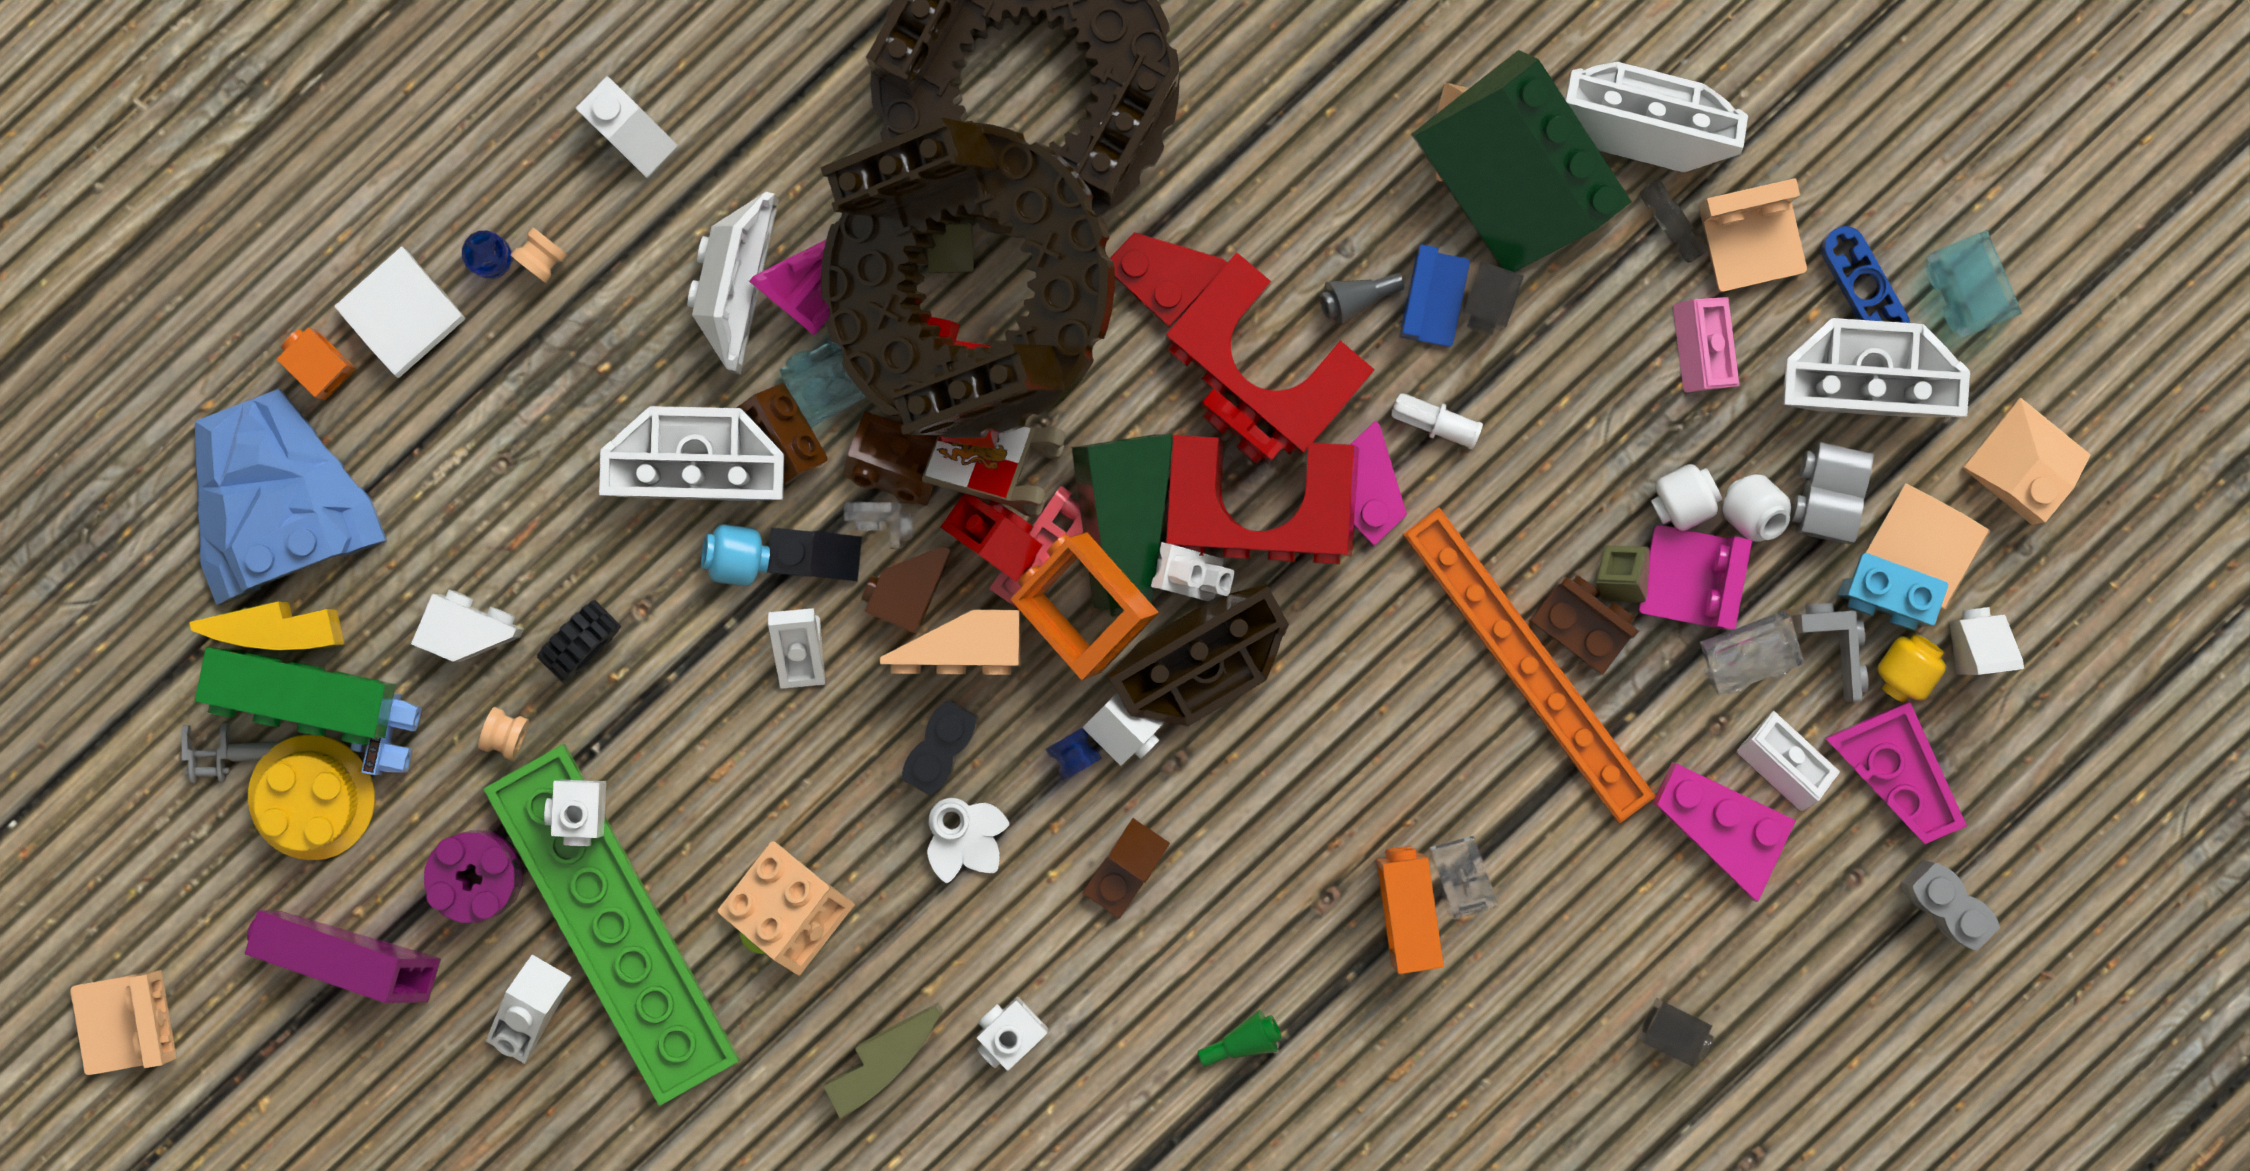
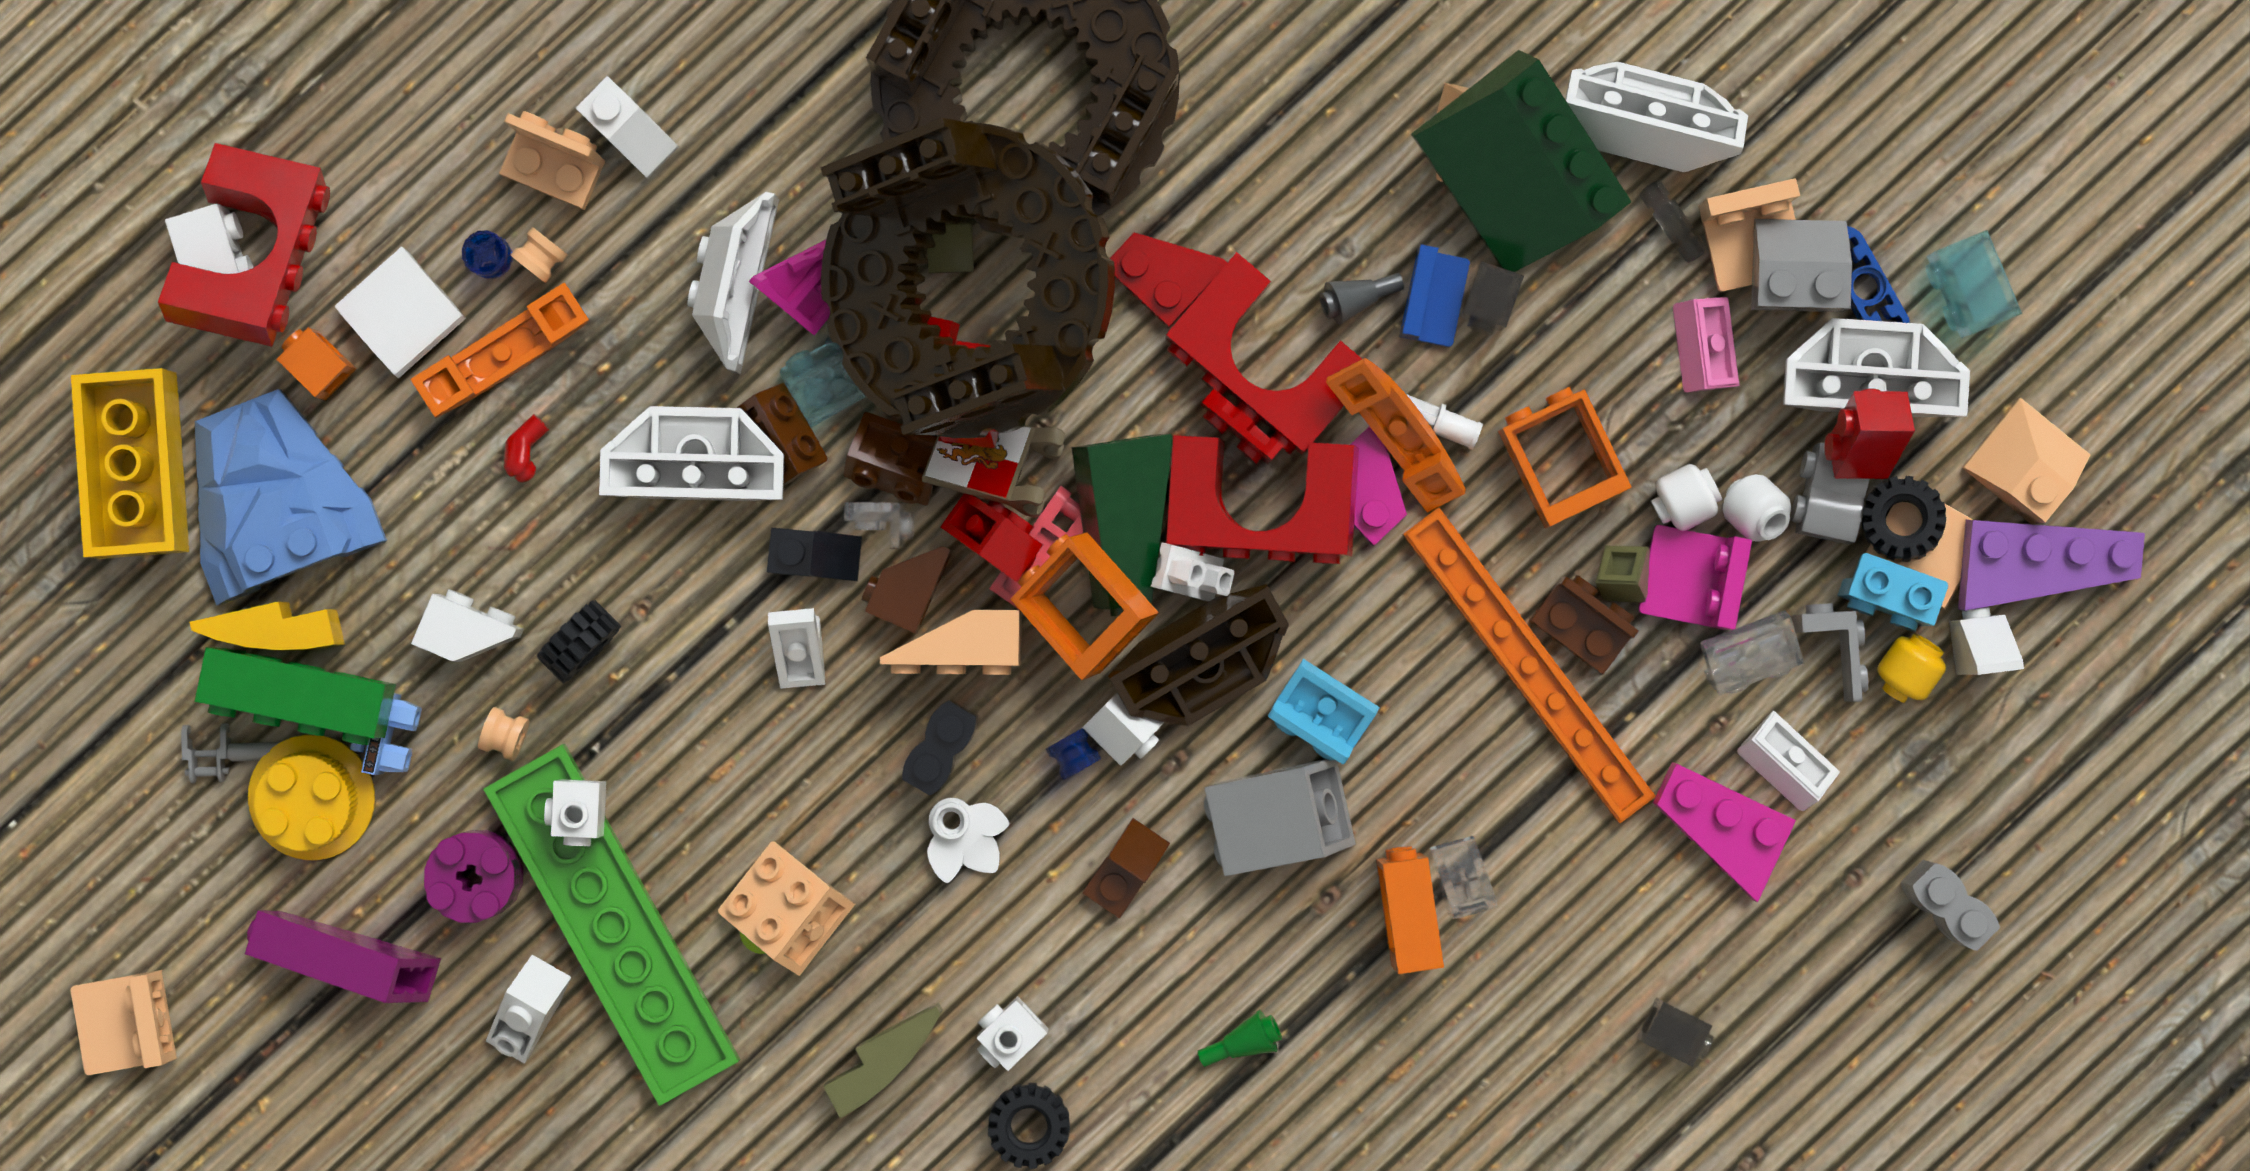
(129, 463): none -> yellow brick
(209, 240): none -> white slope
(254, 301): none -> red arch
(501, 352): none -> orange slope
(518, 449): none -> red arm
(551, 162): none -> light nougat bracket
(734, 555): medium azure head -> none
(1009, 1145): none -> black tyre
(1279, 817): none -> light grey slope
(1322, 712): none -> medium azure bracket
(1402, 430): none -> orange slope
(1558, 403): none -> orange window
(1801, 266): none -> light grey slope
(1870, 434): none -> red brick
(1902, 769): dark pink wing -> none
(1909, 491): none -> black tyre
(2031, 561): none -> medium lavender wing

